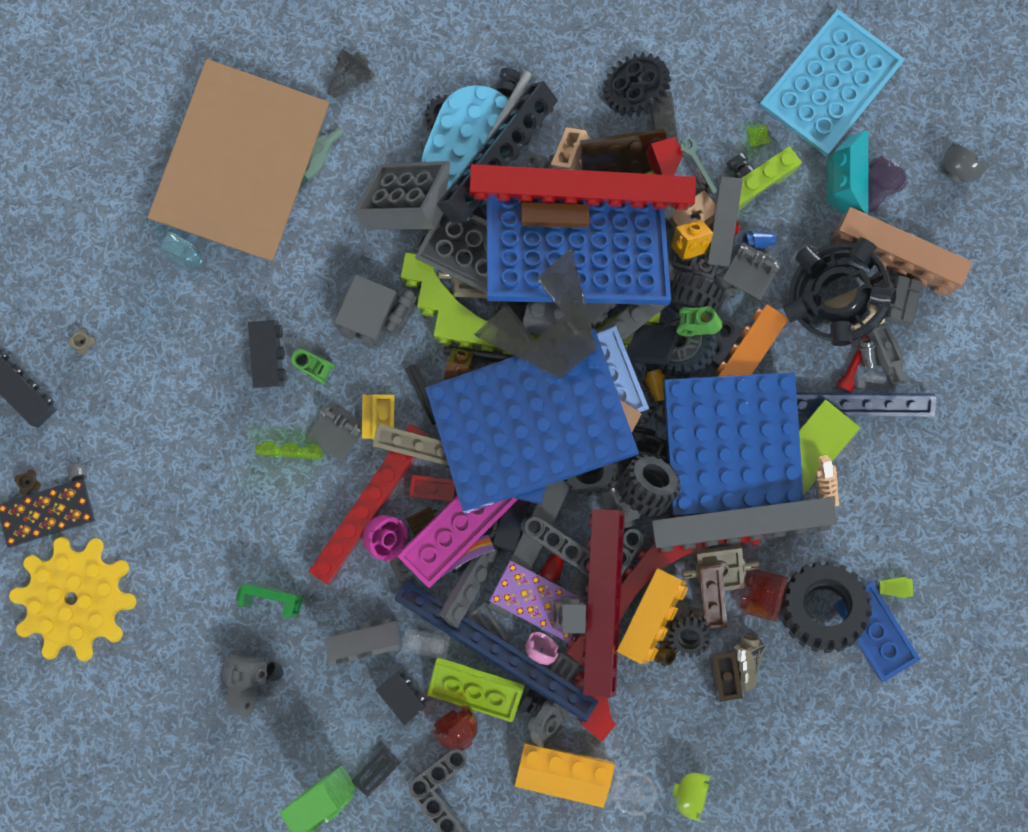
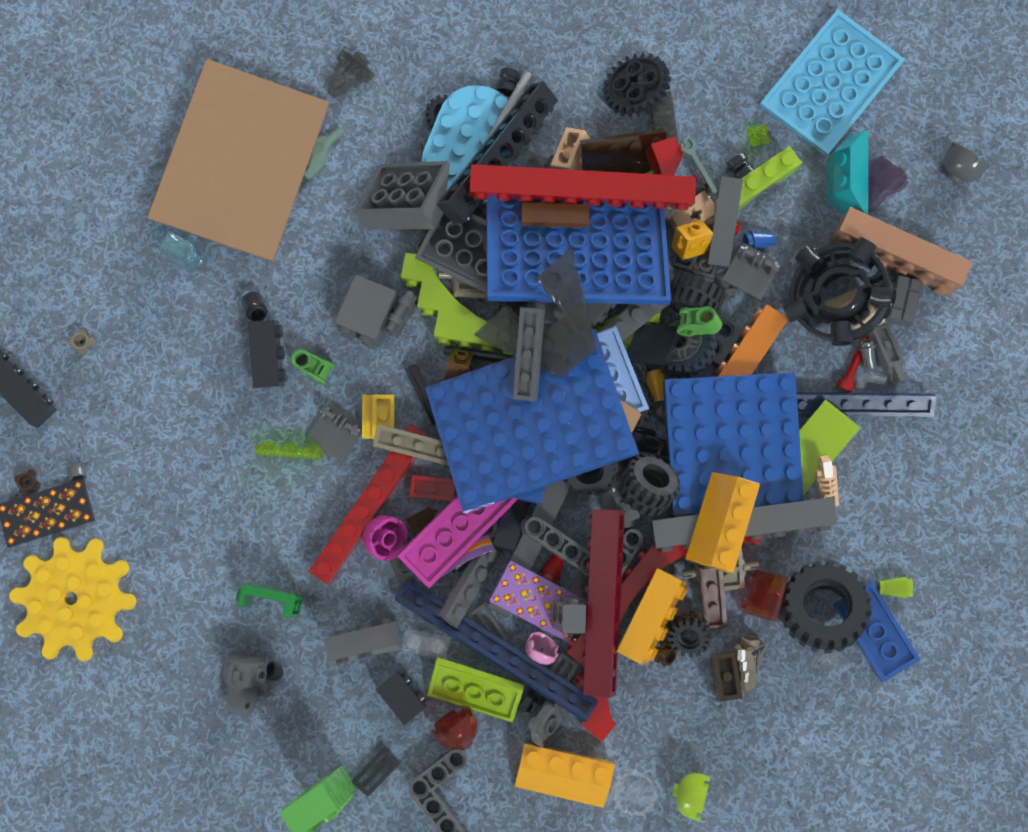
(254, 306): none -> black brick
(528, 354): none -> dark grey plate
(722, 522): none -> light orange slope

